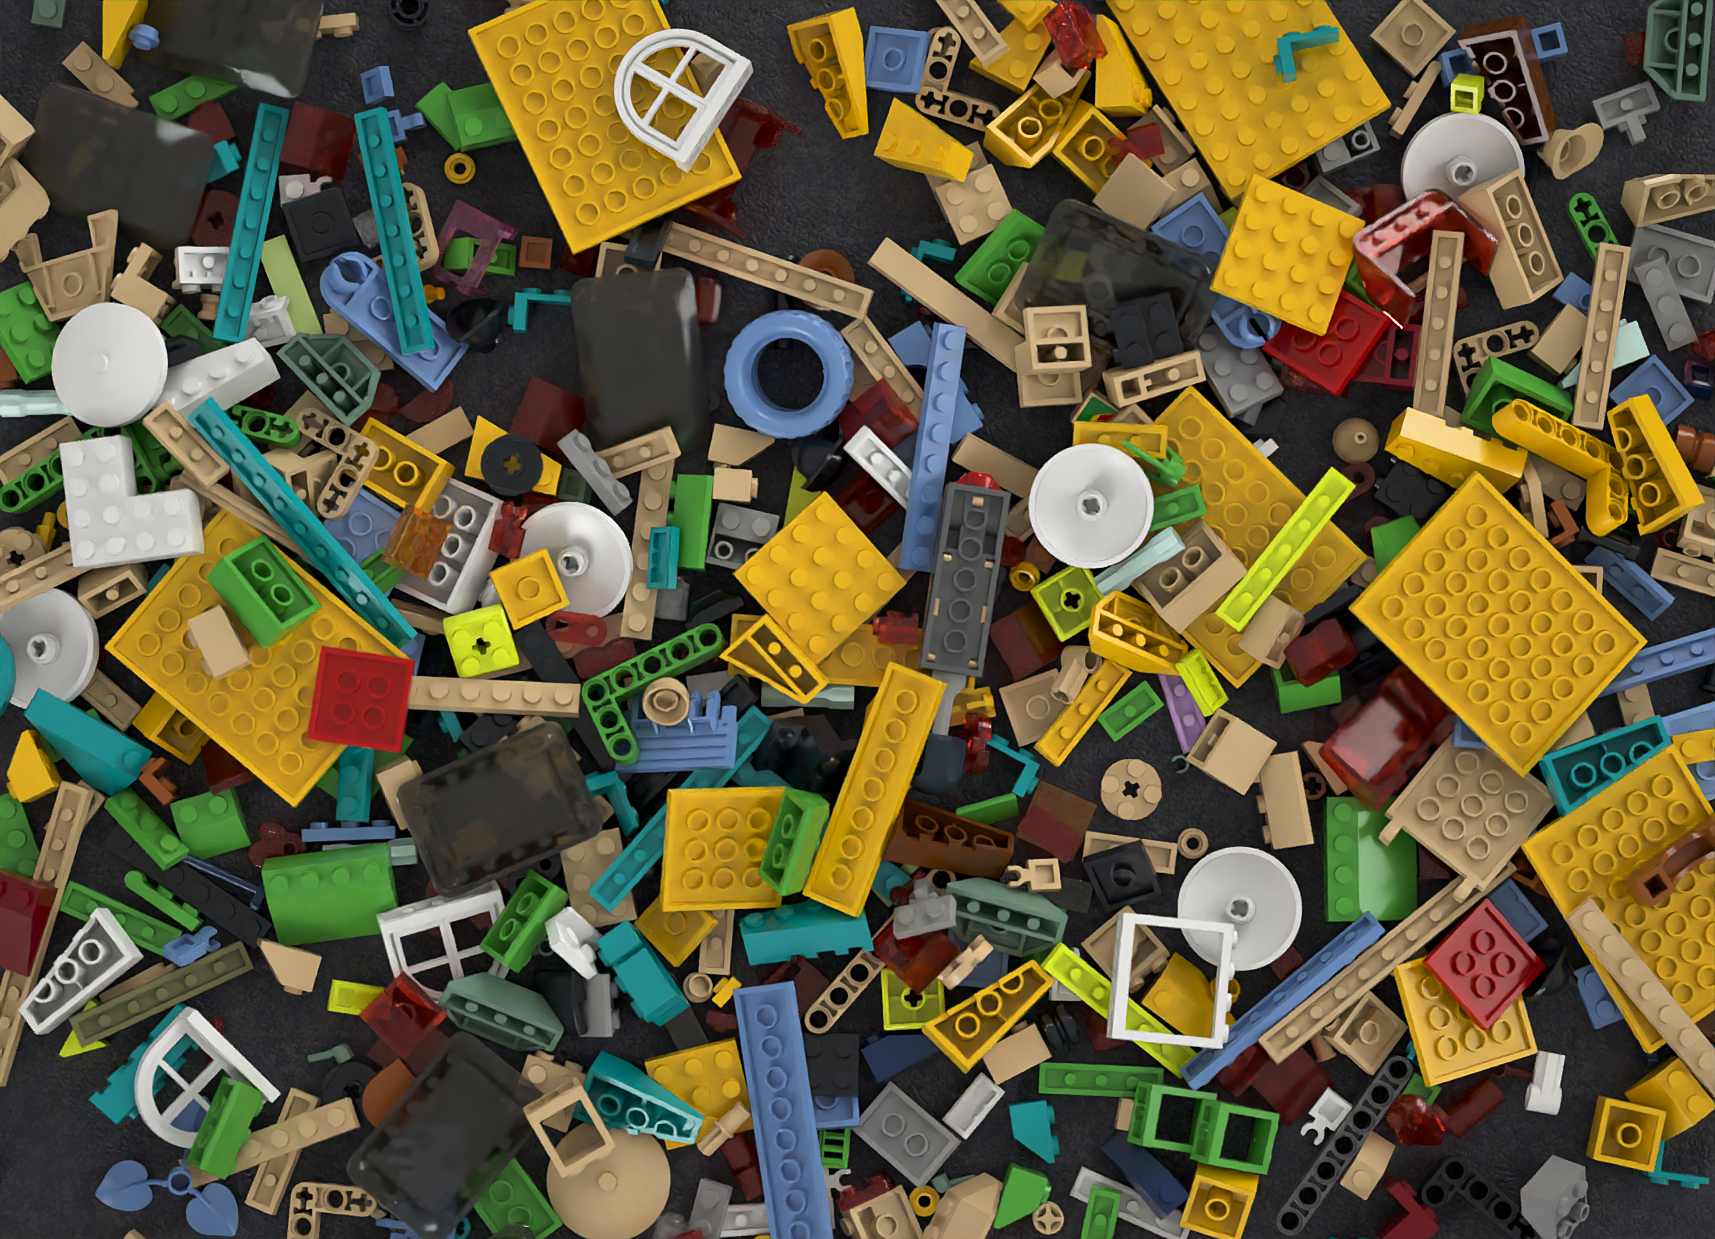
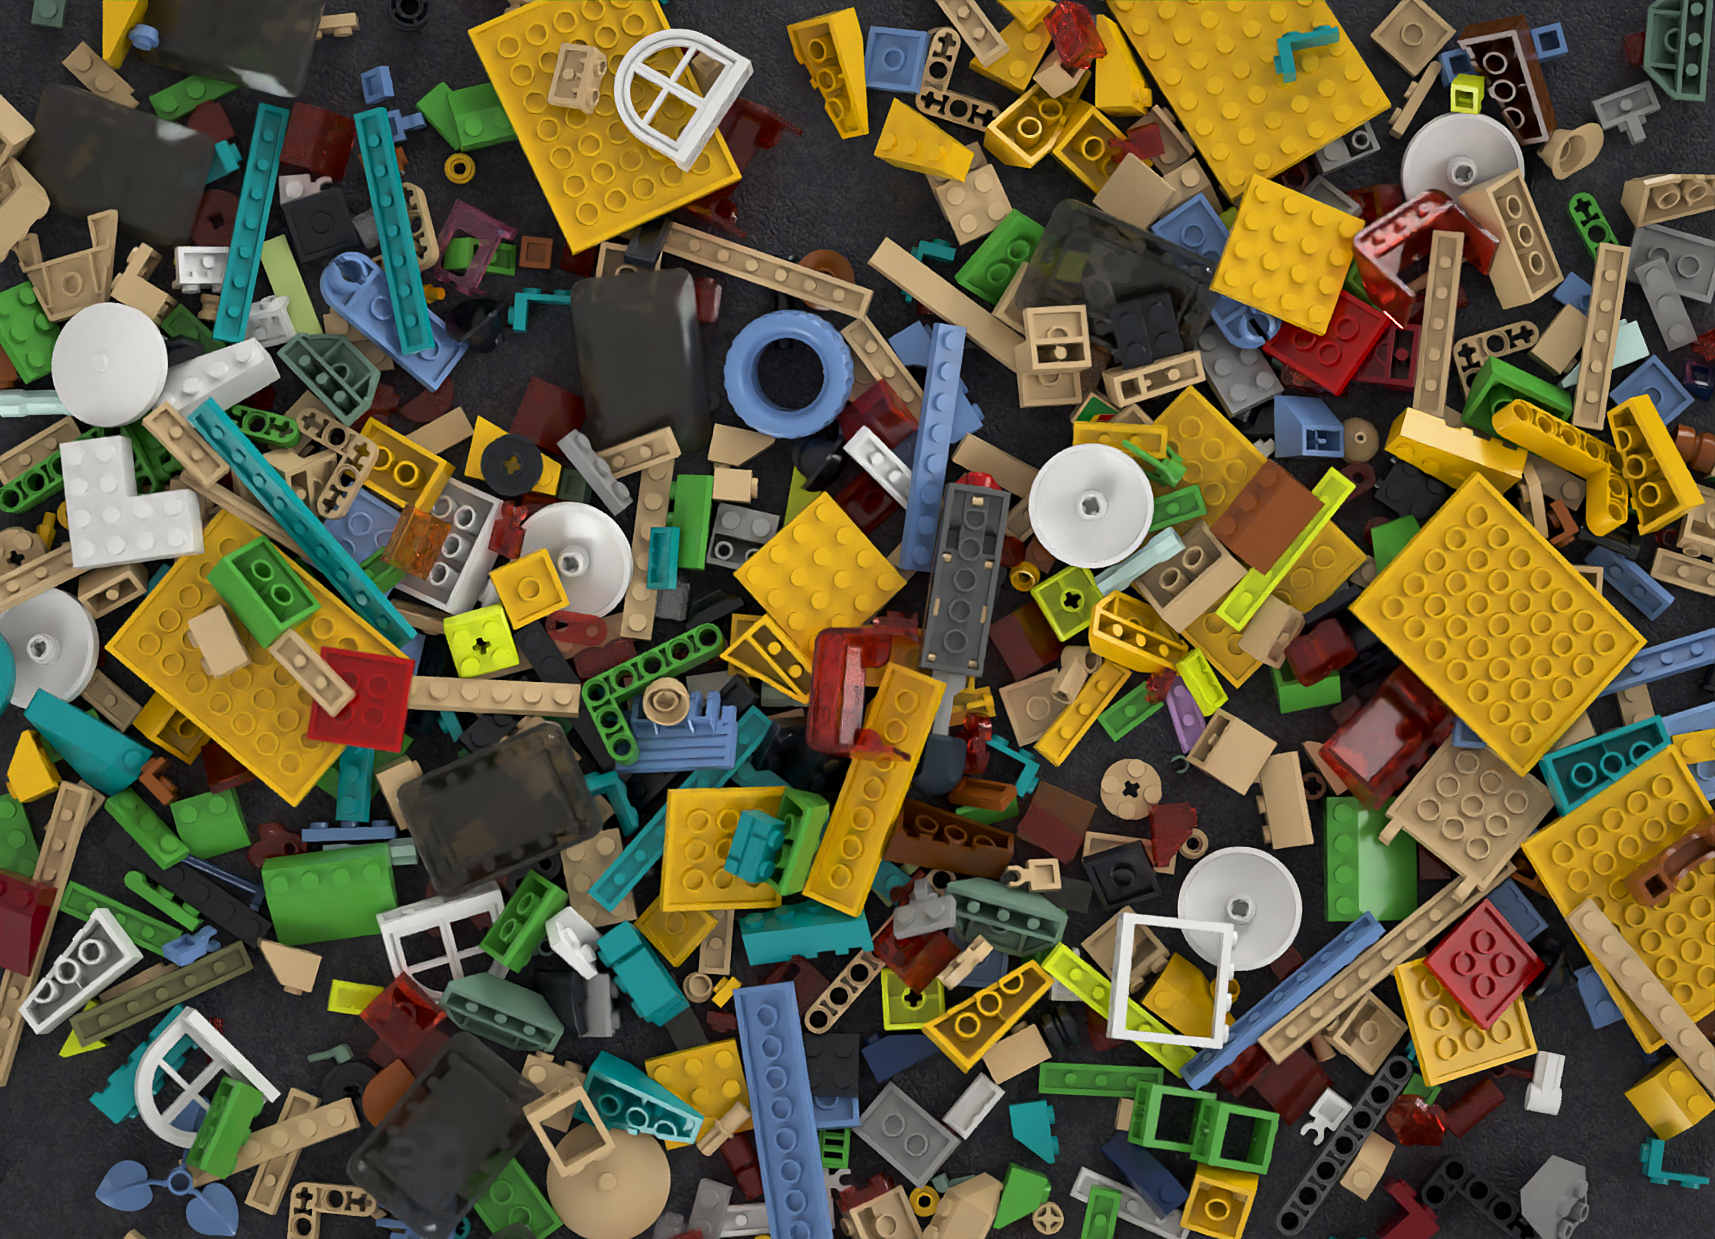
(312, 672): none -> tan plate
(577, 77): none -> tan bracket
(755, 846): none -> teal brick
(839, 689): none -> clear red windscreen
(983, 794): none -> dark orange tile
(1159, 685): none -> clear red plate
(1169, 829): none -> clear red slope
(1267, 517): none -> dark orange slope
(1306, 429): none -> medium blue slope
(1625, 1133): yellow slope -> none

